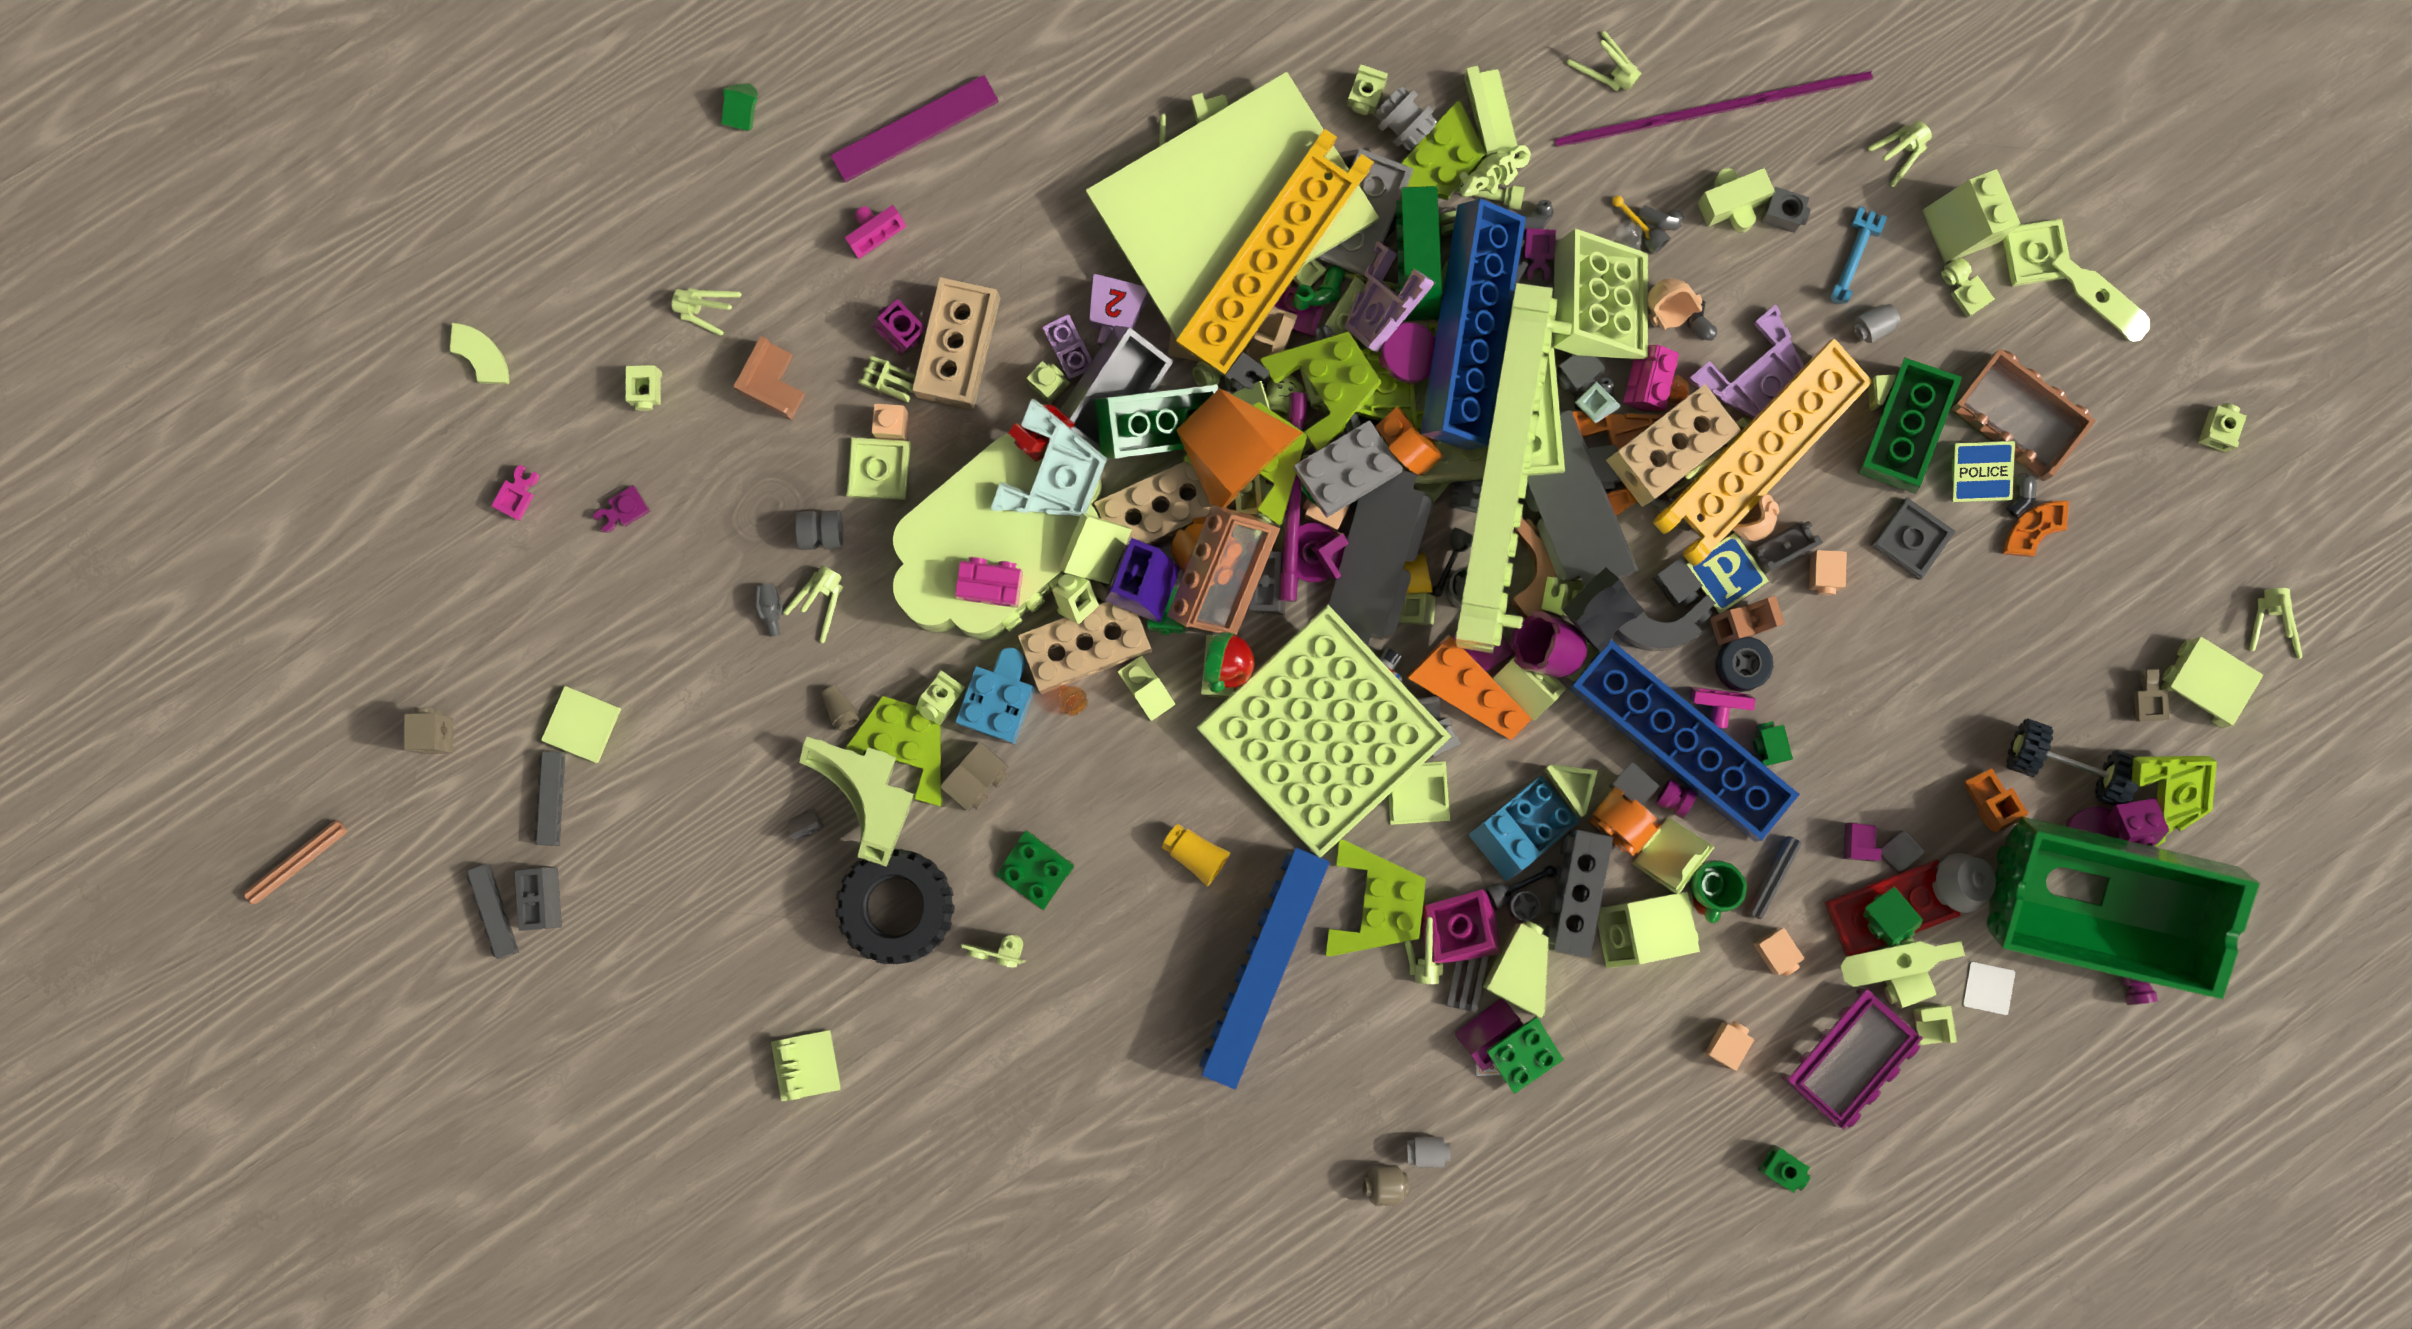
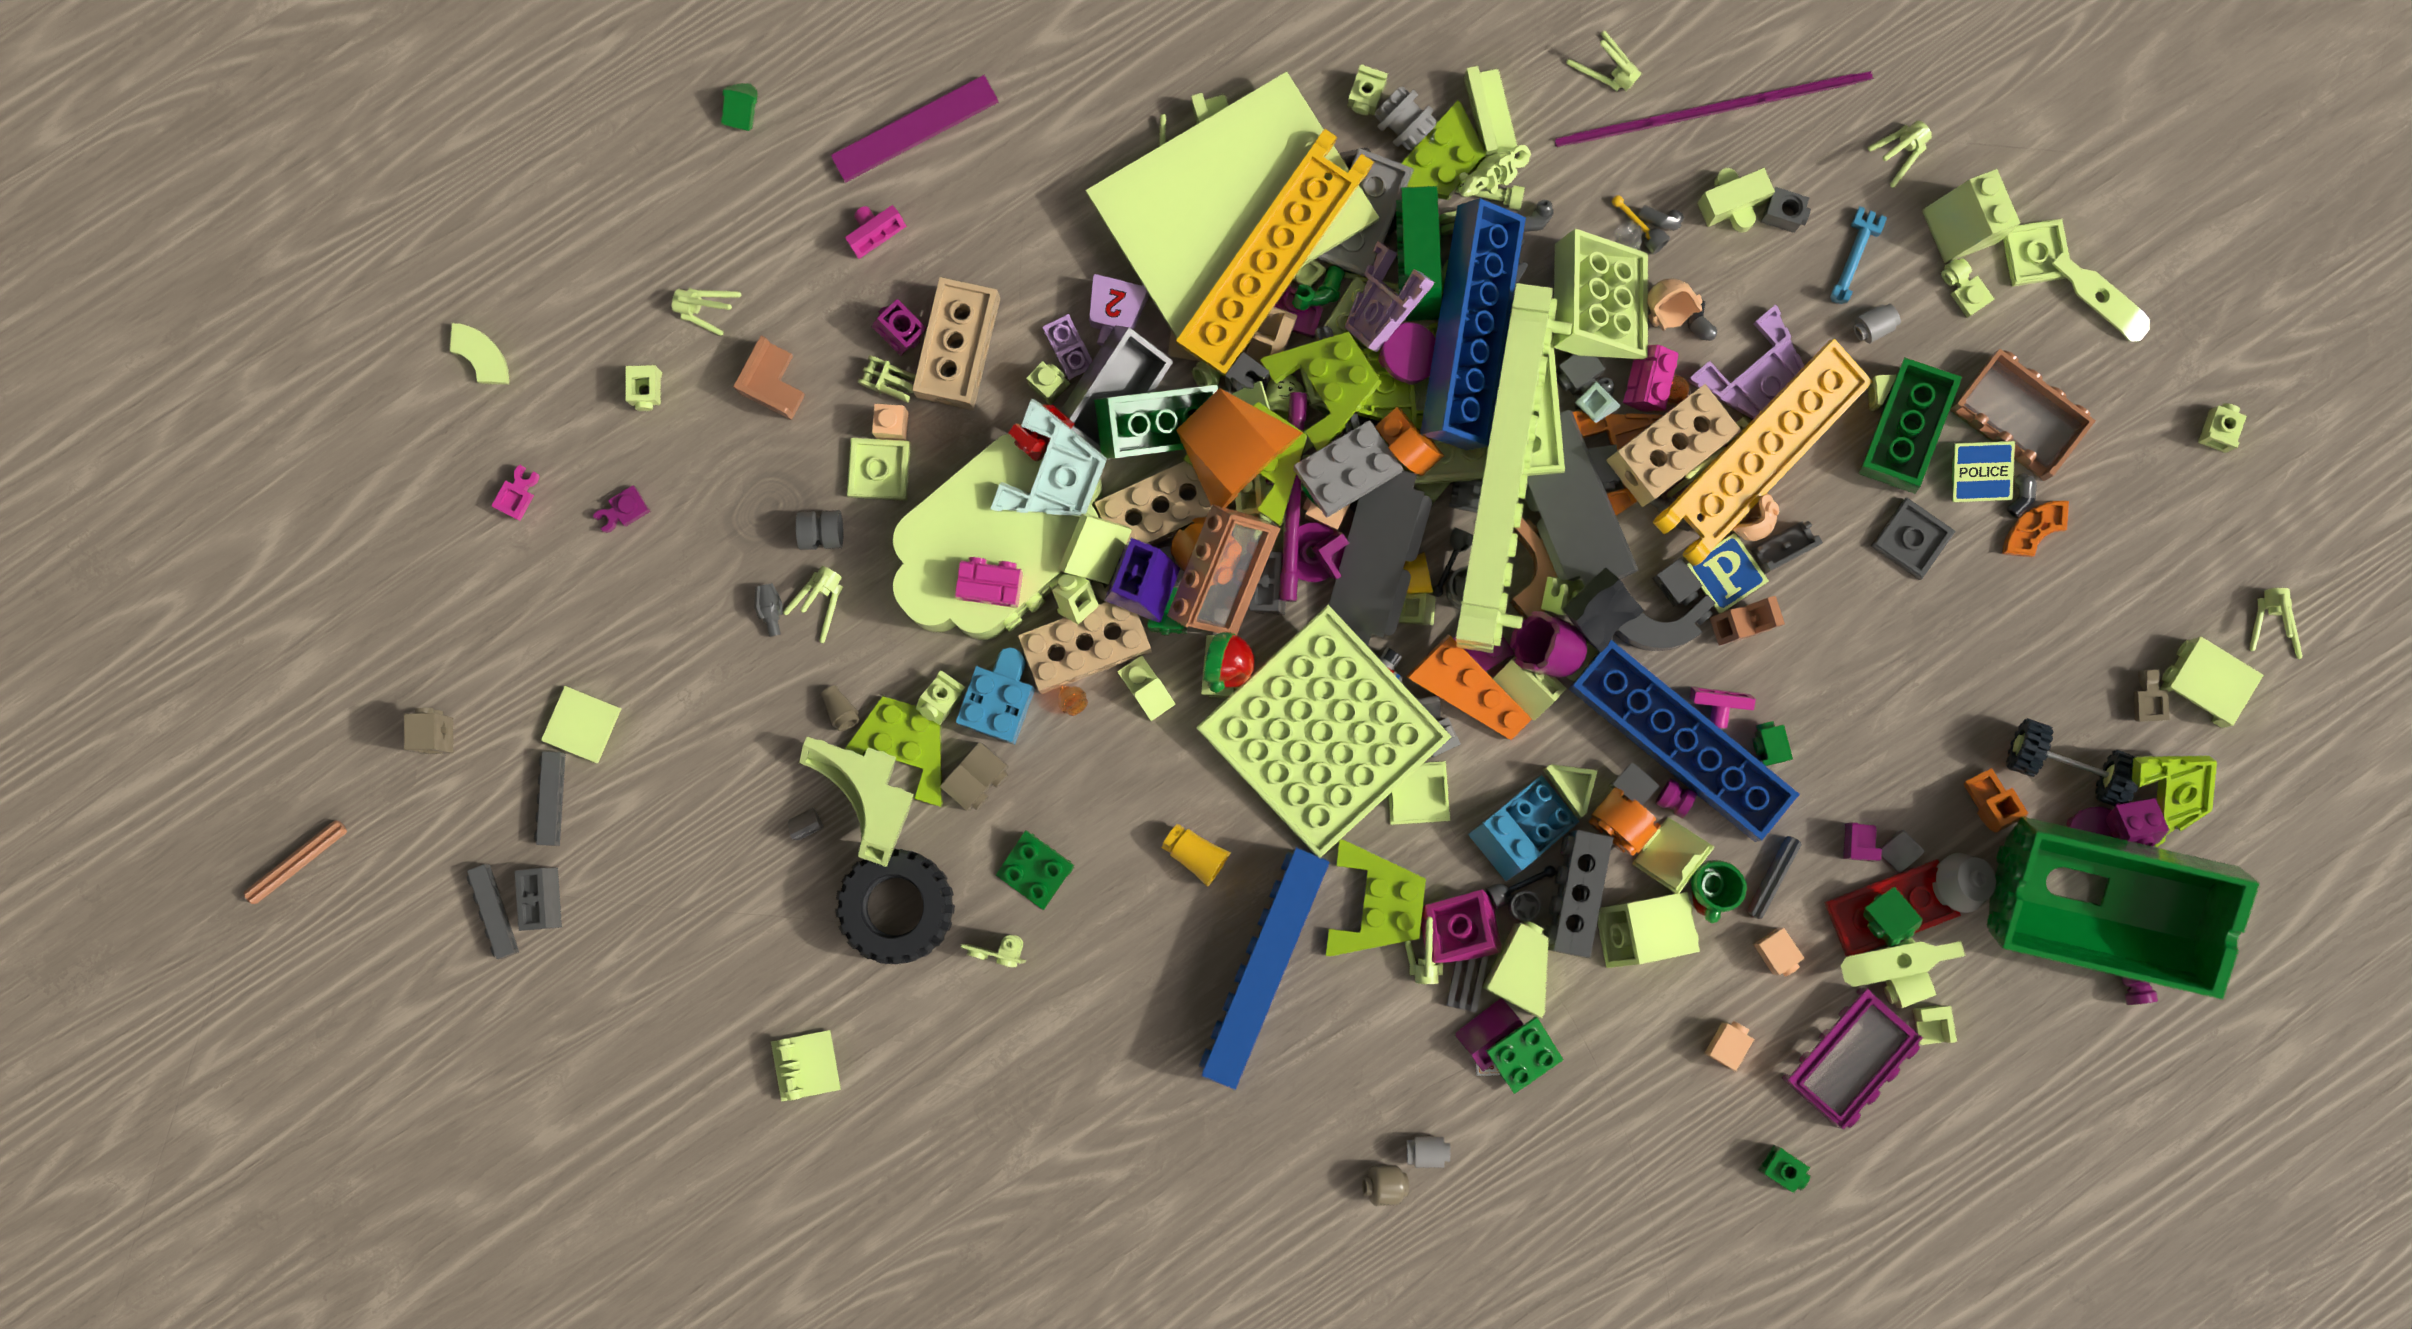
(1539, 247): magenta plate -> none
(1752, 657): black wheel -> none
(1827, 571): light nougat brick -> none
(1989, 988): white sticker -> none

